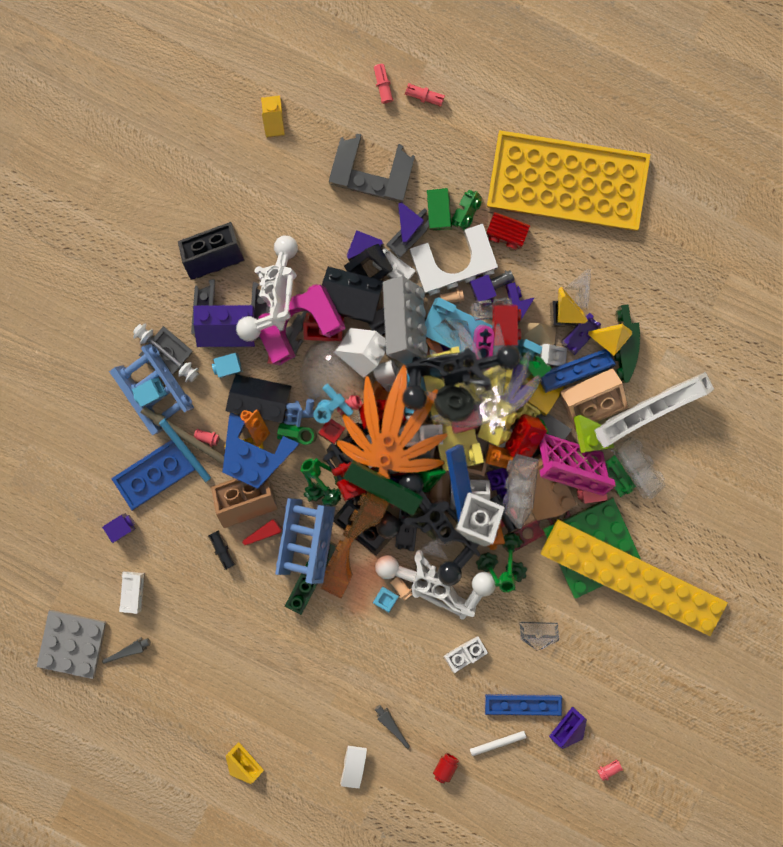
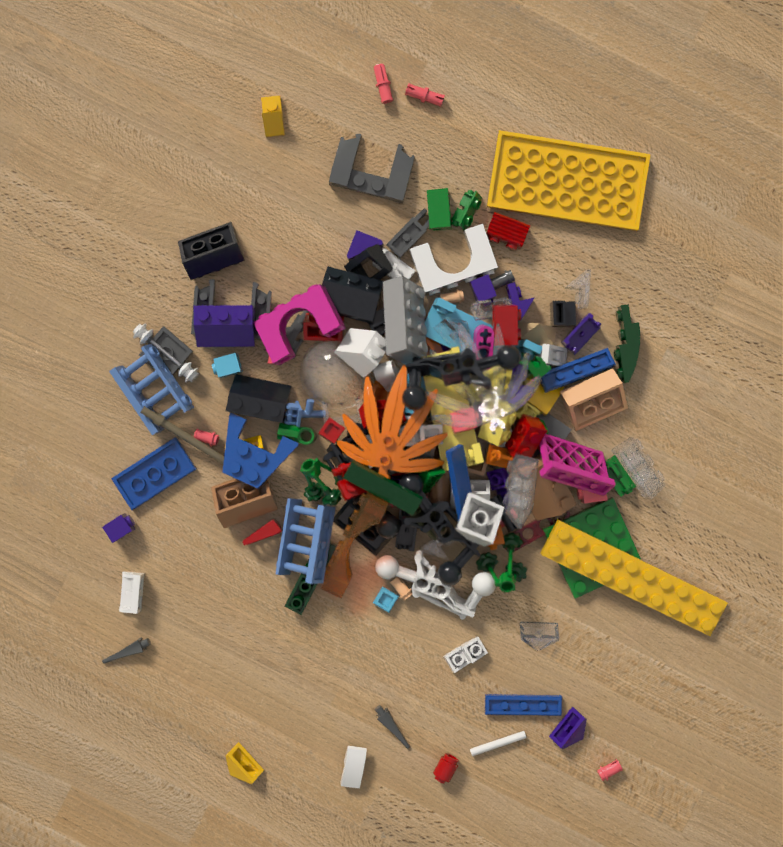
(71, 644): light grey plate -> none
(149, 392): medium azure brick -> none
(184, 449): dark azure bar -> none
(221, 550): black pin -> none
(255, 426): orange hinge -> none
(275, 289): white piece -> none
(326, 408): medium azure piece -> none
(353, 402): coral pin -> none
(409, 223): dark purple slope -> none
(454, 403): pearl dark grey tile -> none
(568, 309): yellow slope -> none
(587, 436): lime wing -> none
(611, 337): yellow slope -> none
(652, 408): white arch -> none

